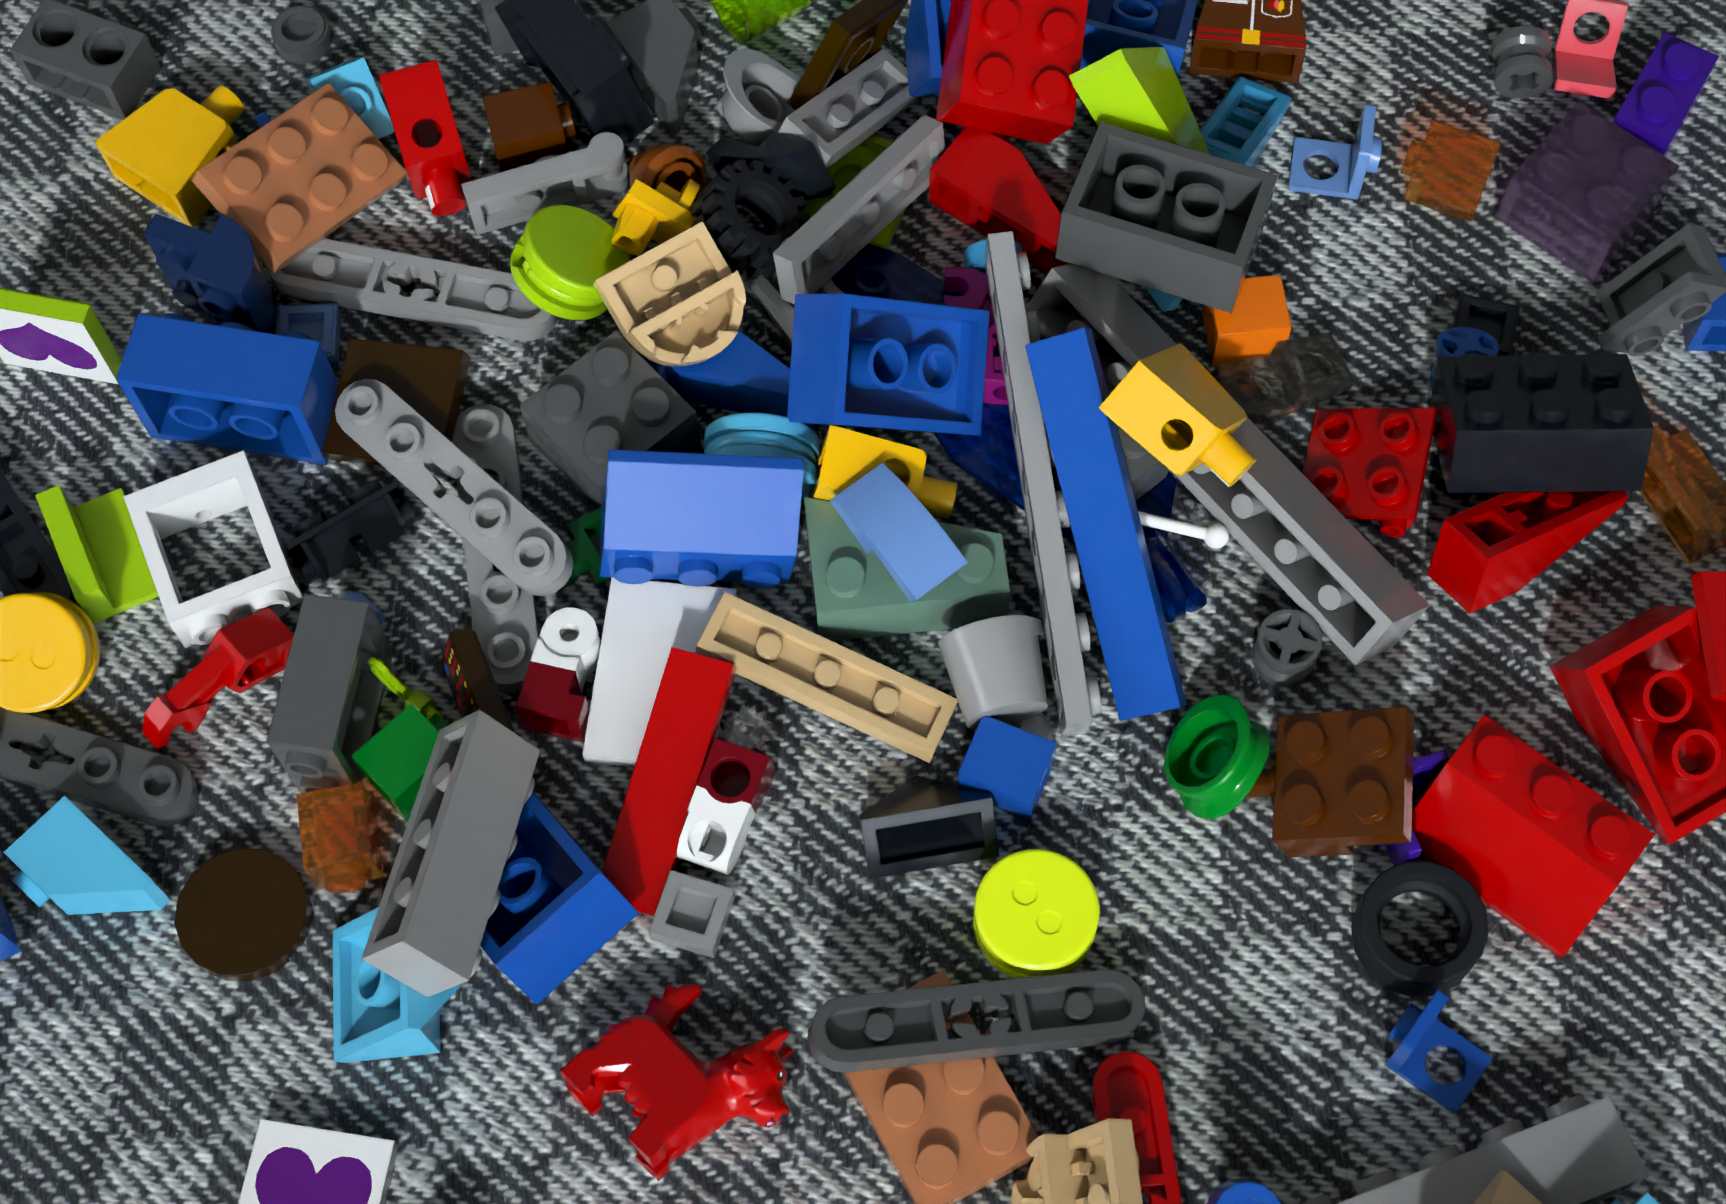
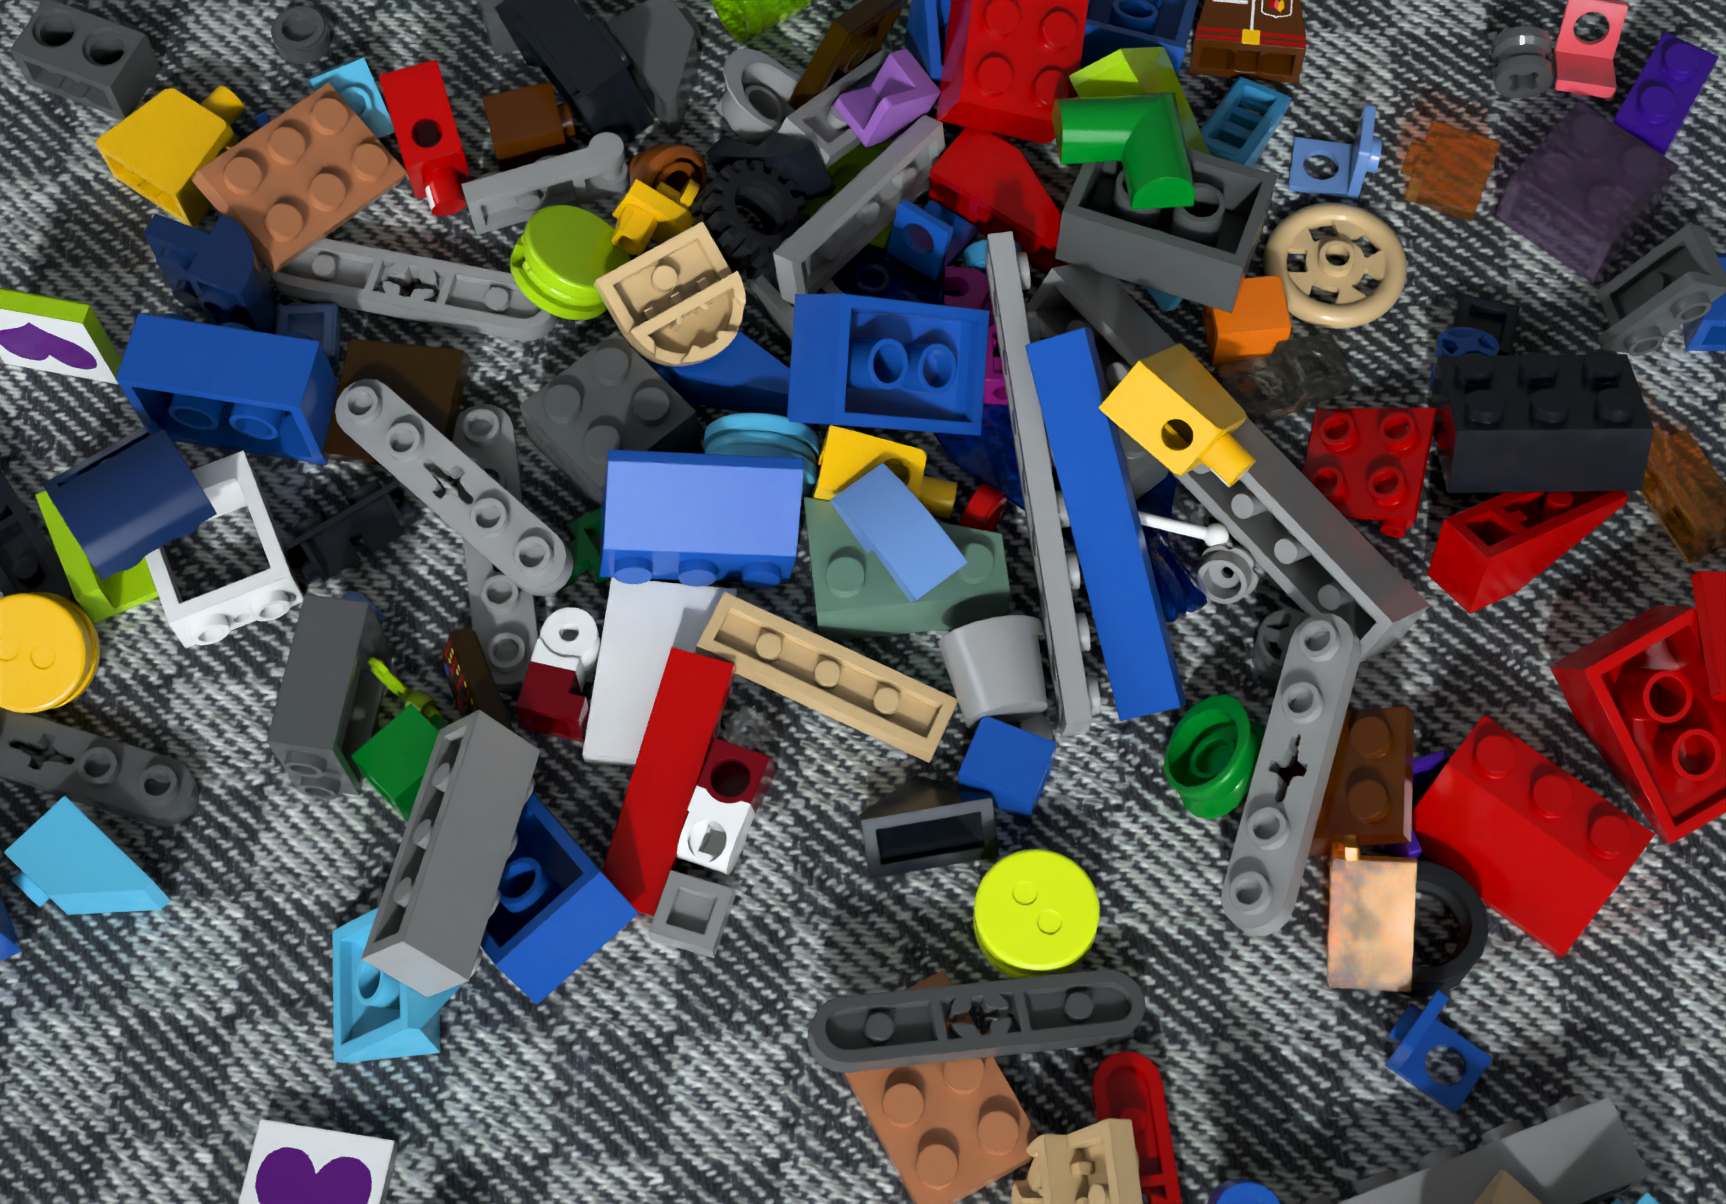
(130, 500): none -> dark blue brick
(236, 658): red piece -> none
(243, 914): dark brown tile -> none
(340, 837): clear orange brick -> none
(674, 1089): red animal -> none
(892, 102): none -> medium lavender panel
(929, 237): none -> blue bracket
(984, 509): none -> red tile
(1132, 129): none -> green brick
(1219, 584): none -> light grey plate
(1278, 835): none -> light grey piece
(1349, 224): none -> tan plate
(1370, 918): none -> clear orange panel

